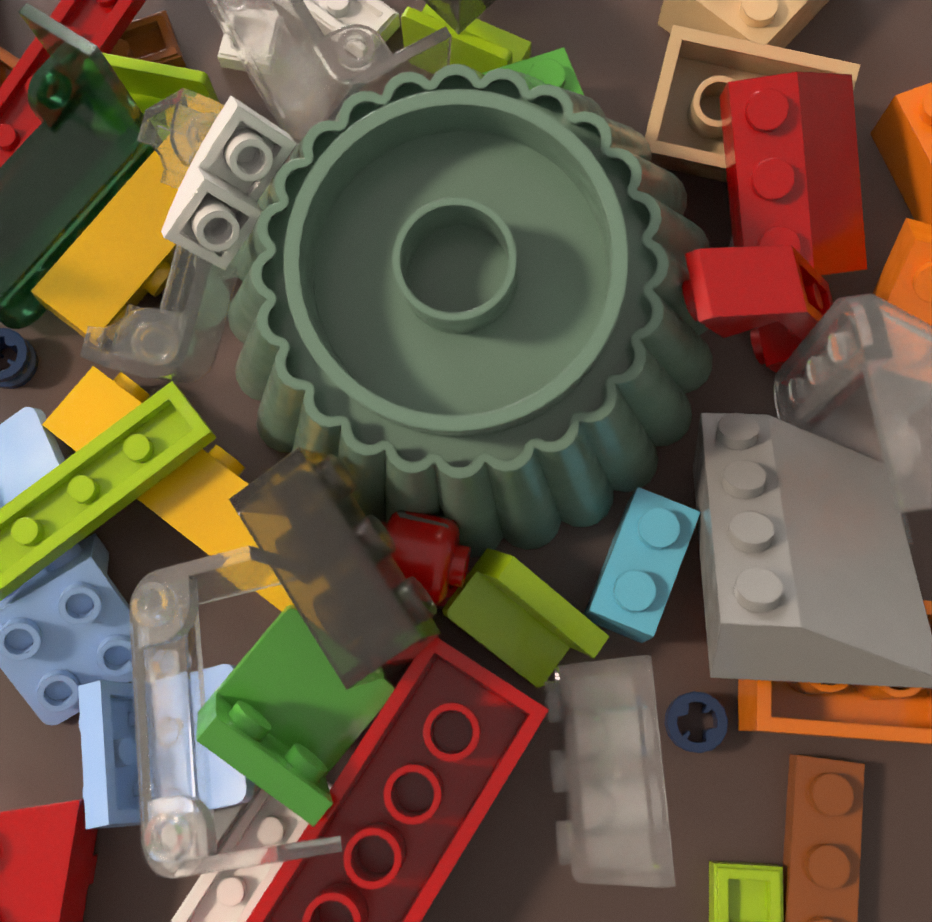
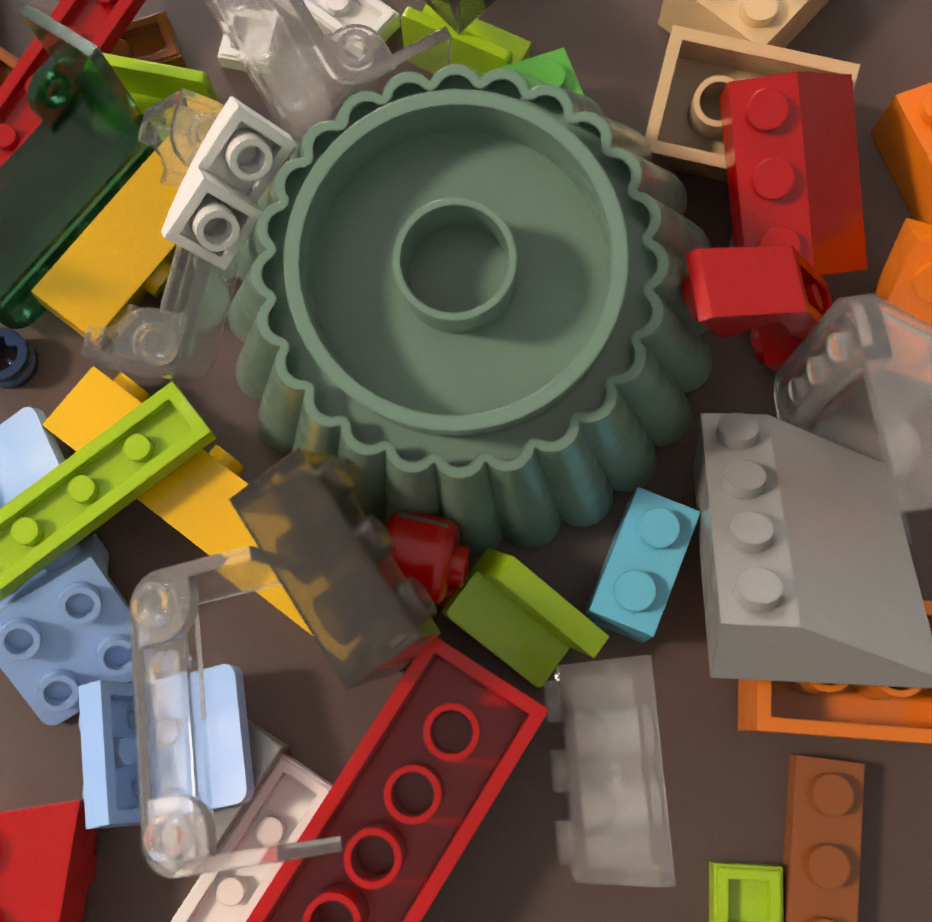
(288, 716): bright green bracket -> none
(710, 736): dark blue bush -> none

